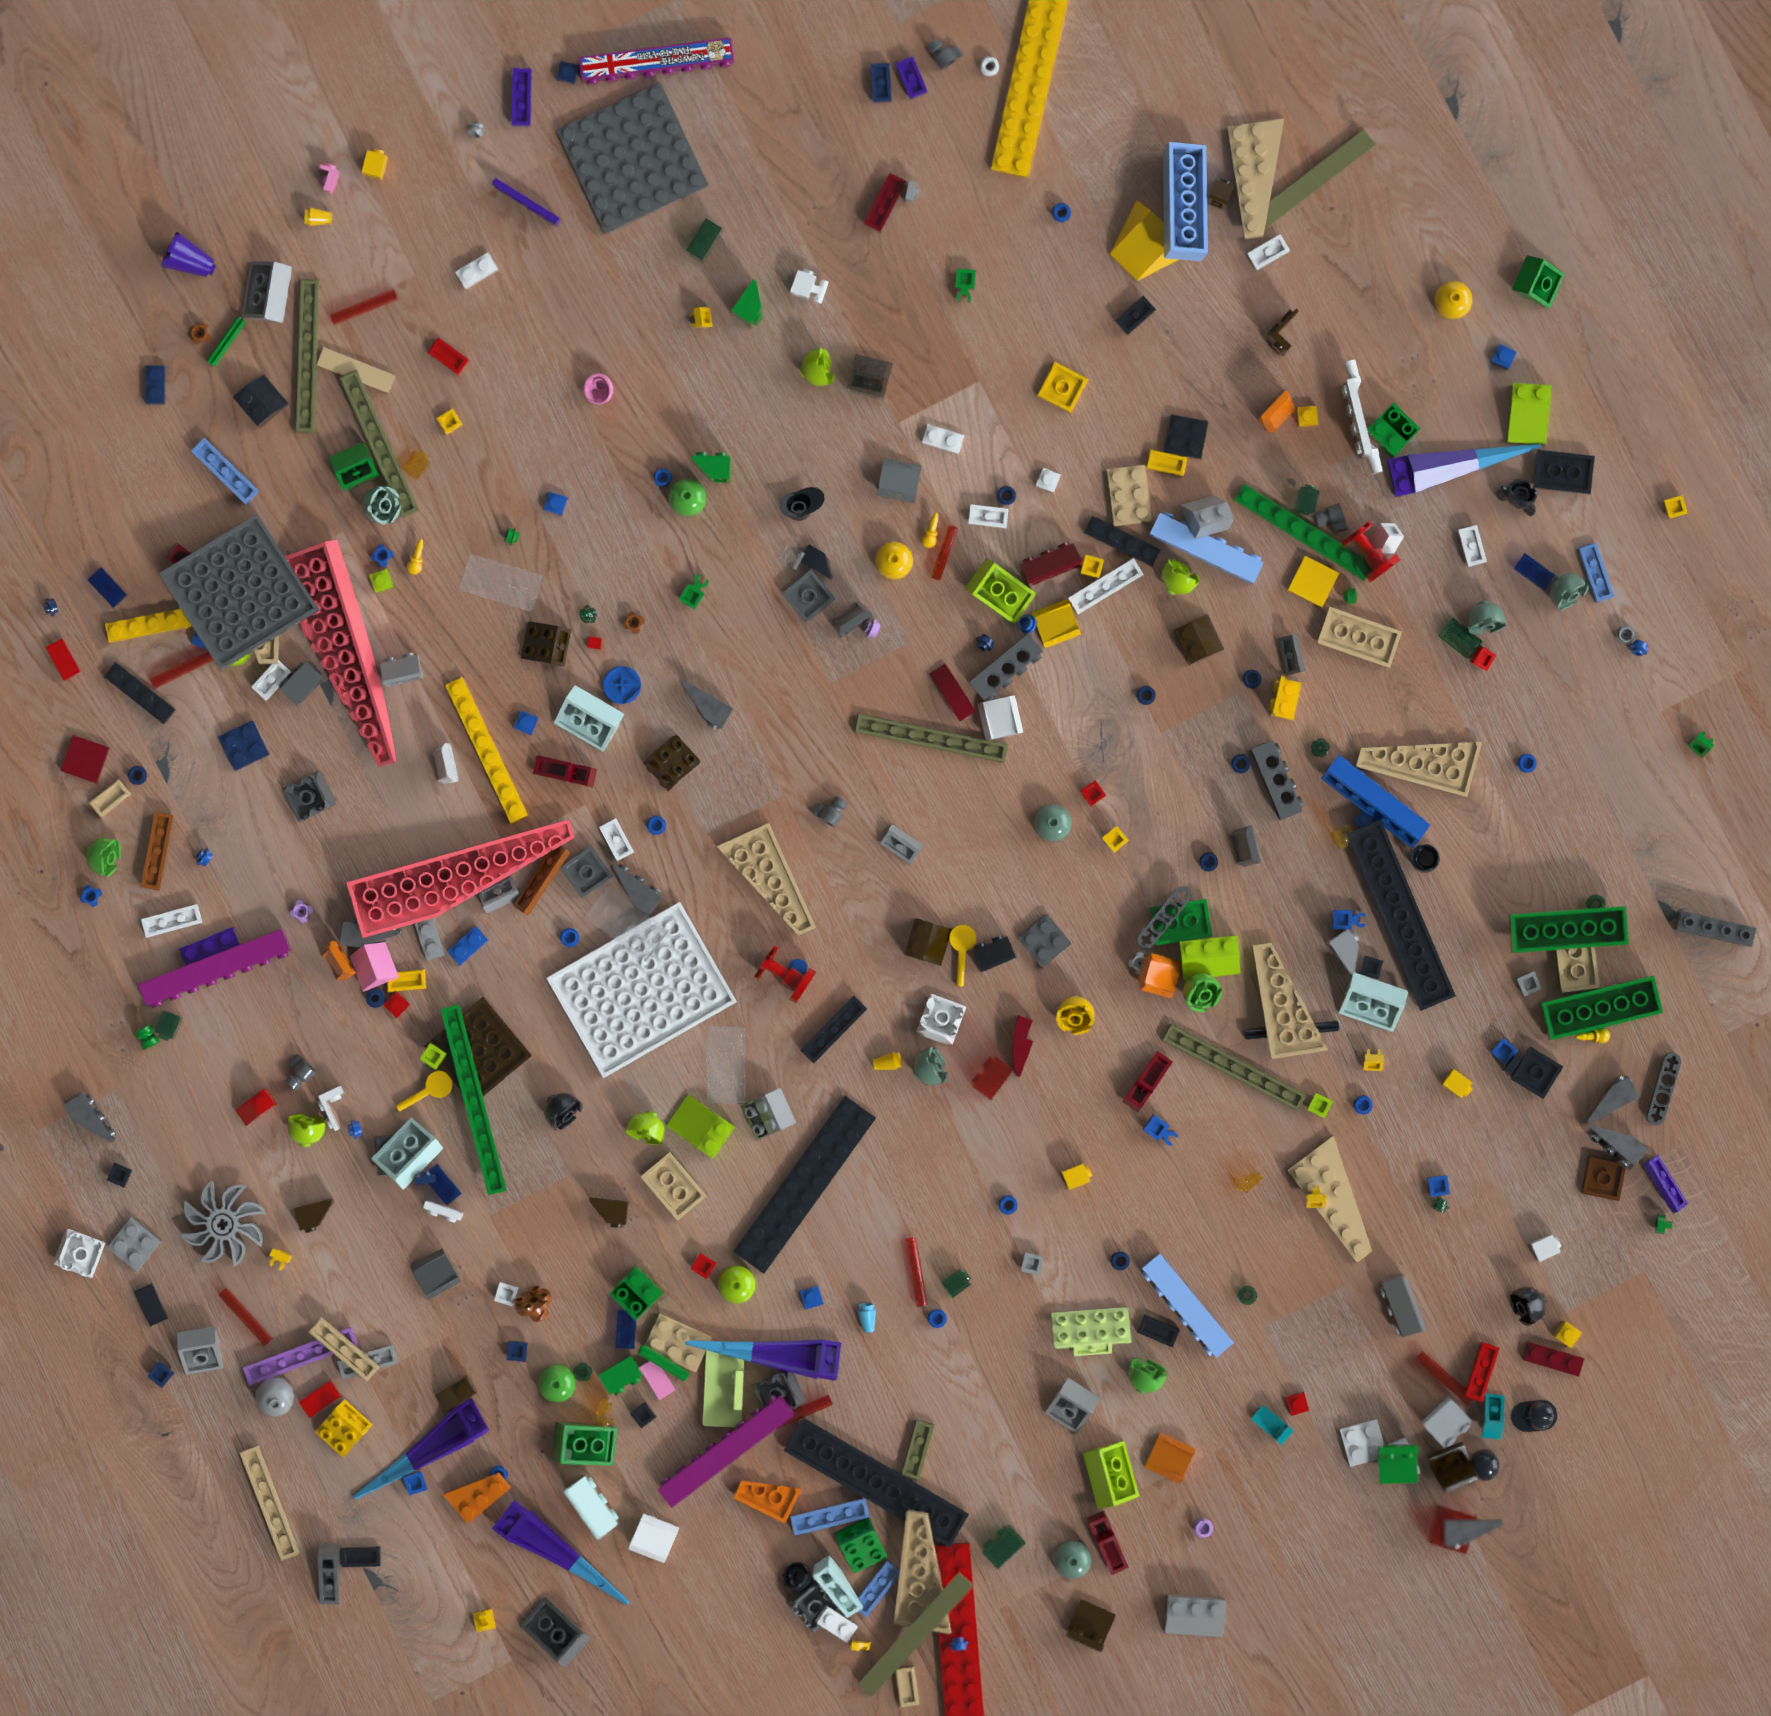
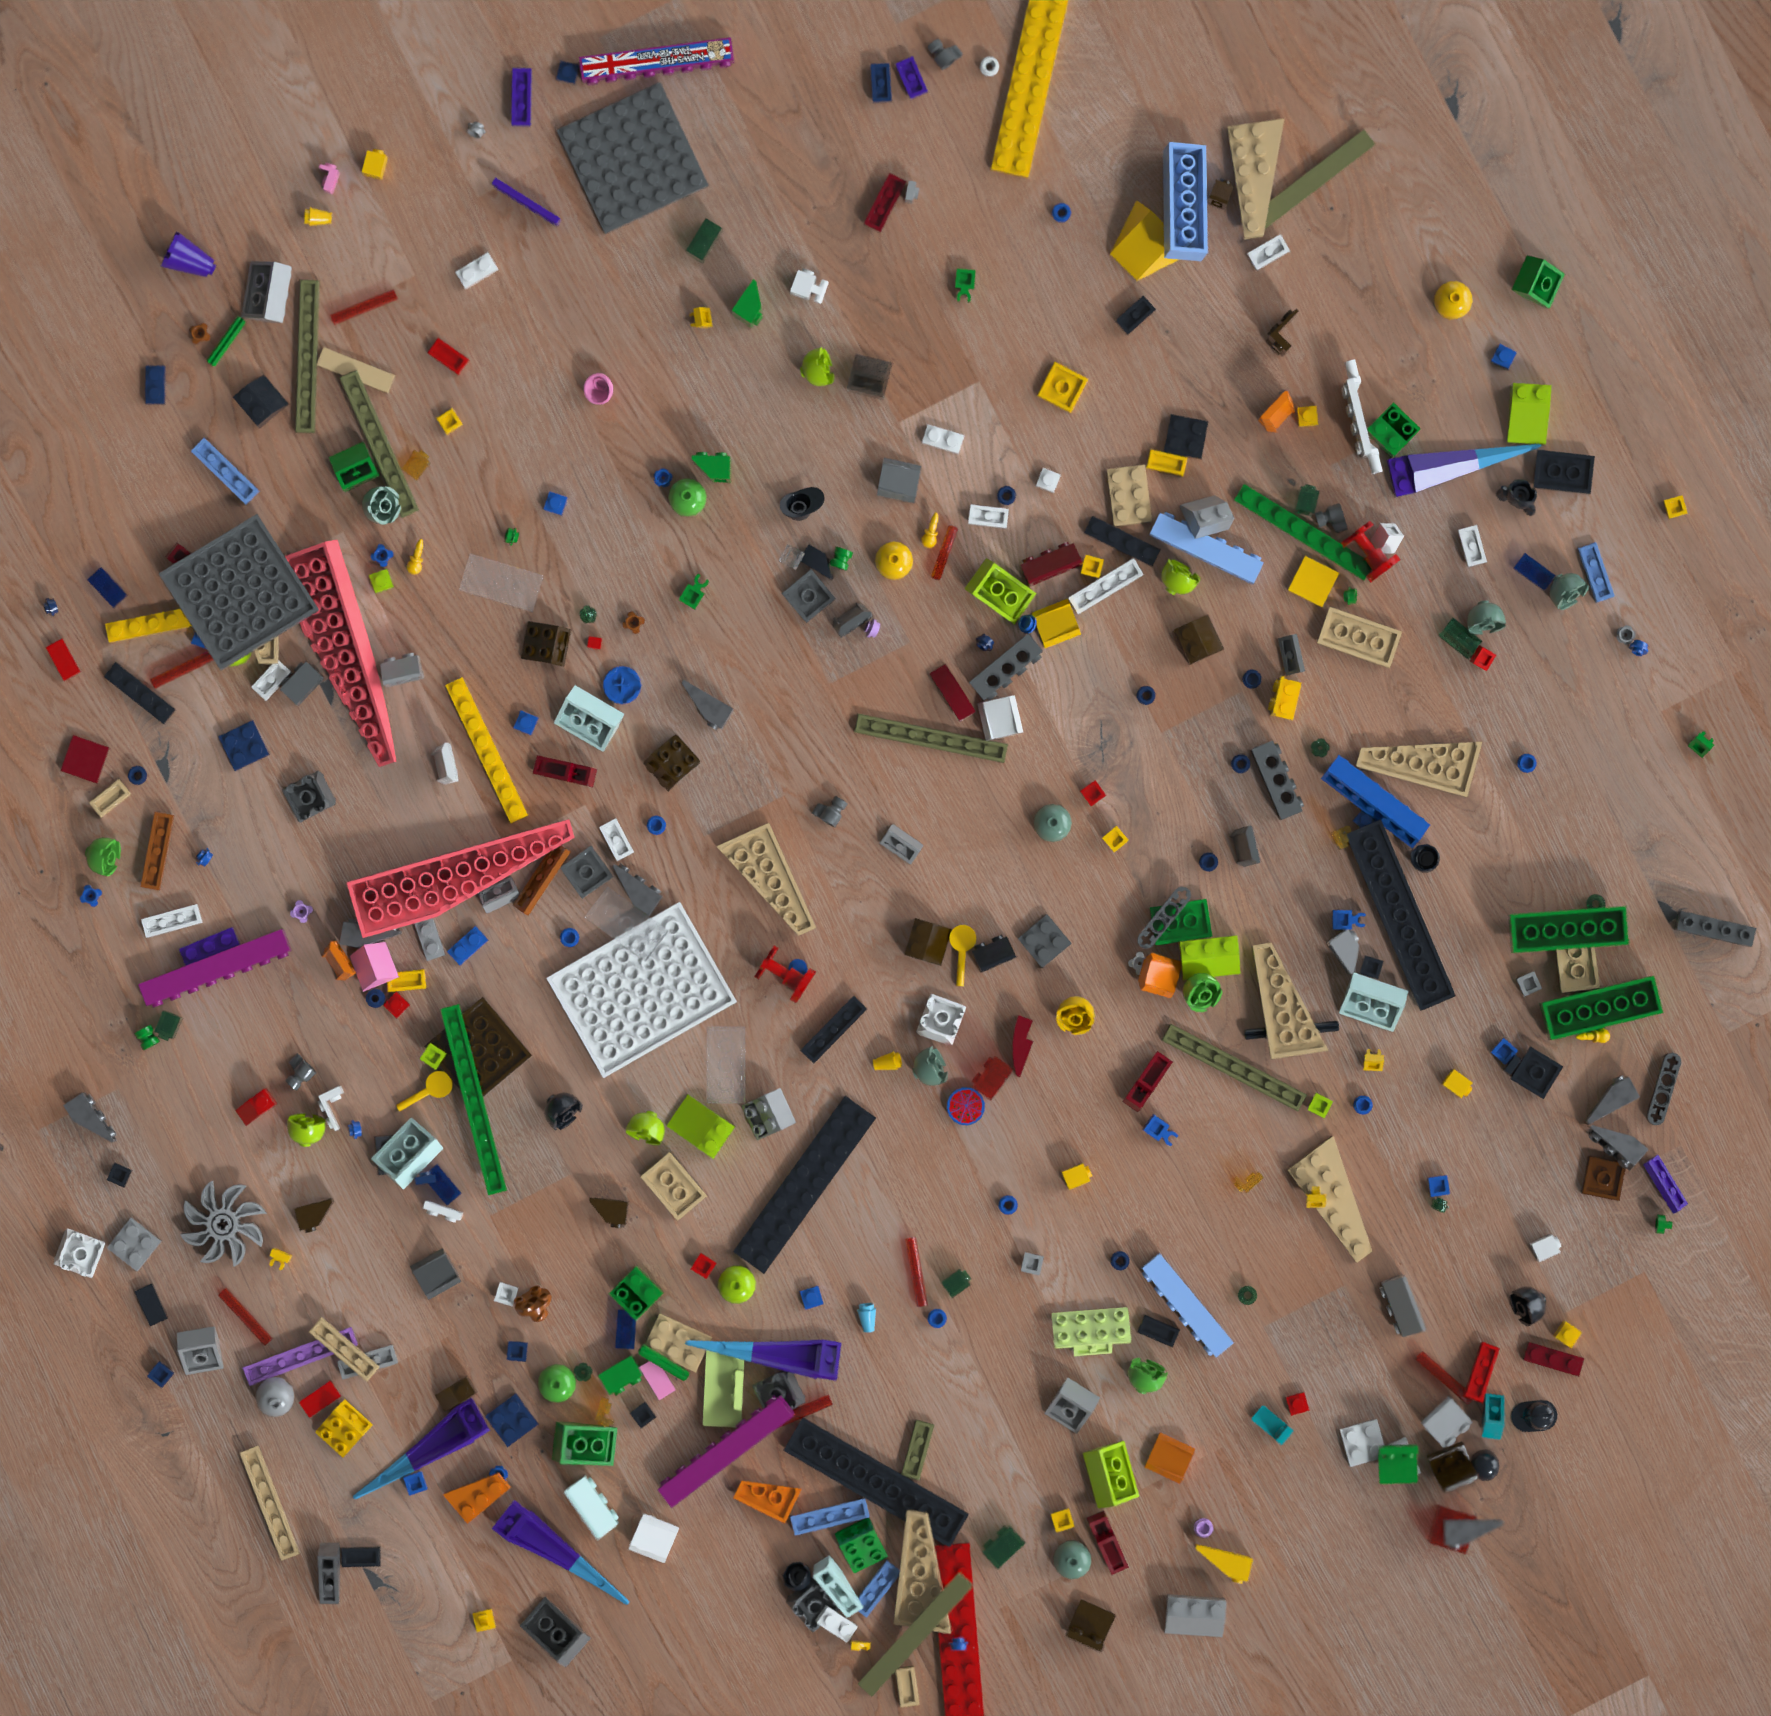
(511, 1420): none -> dark blue plate
(841, 558): none -> green wheel
(965, 1106): none -> tile
(1062, 1520): none -> yellow plate
(1232, 1564): none -> yellow slope

